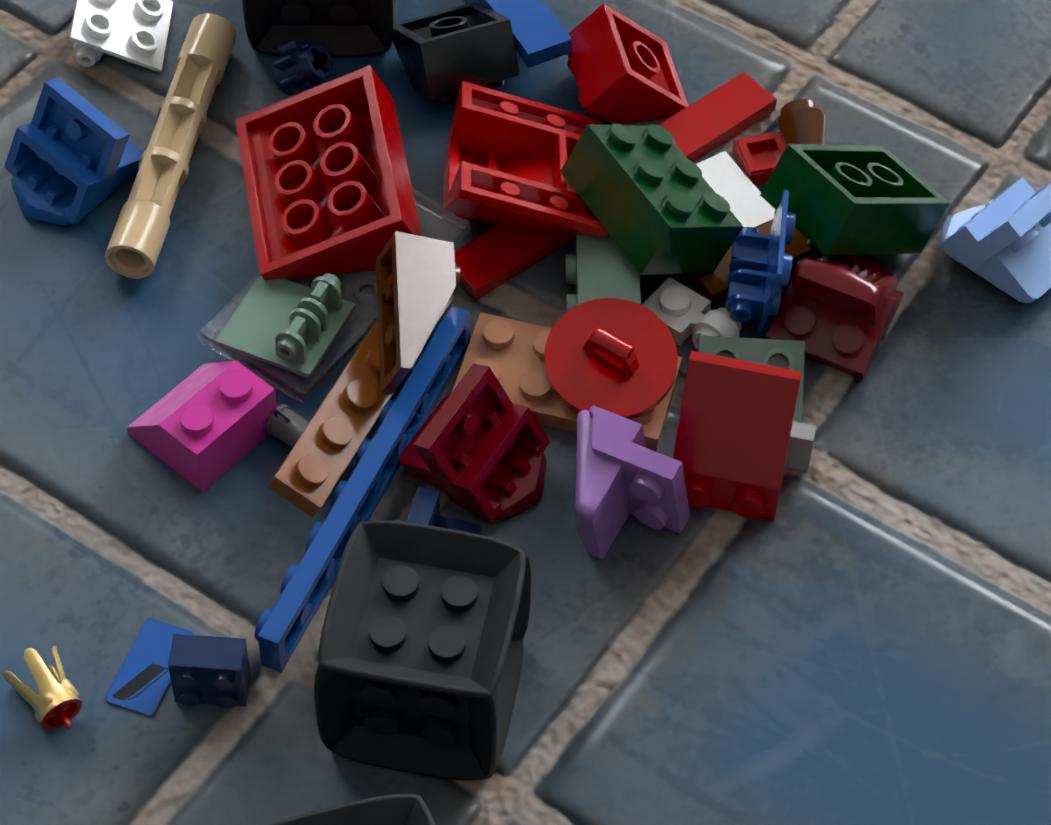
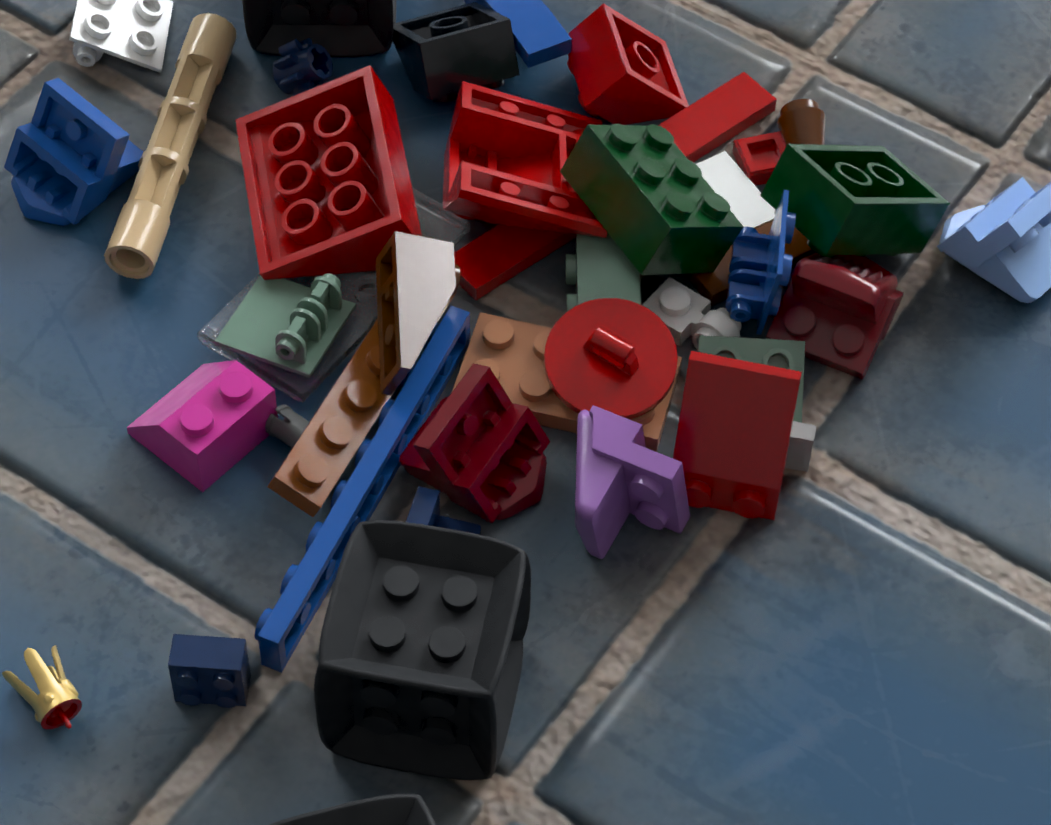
(145, 669): blue sticker -> none

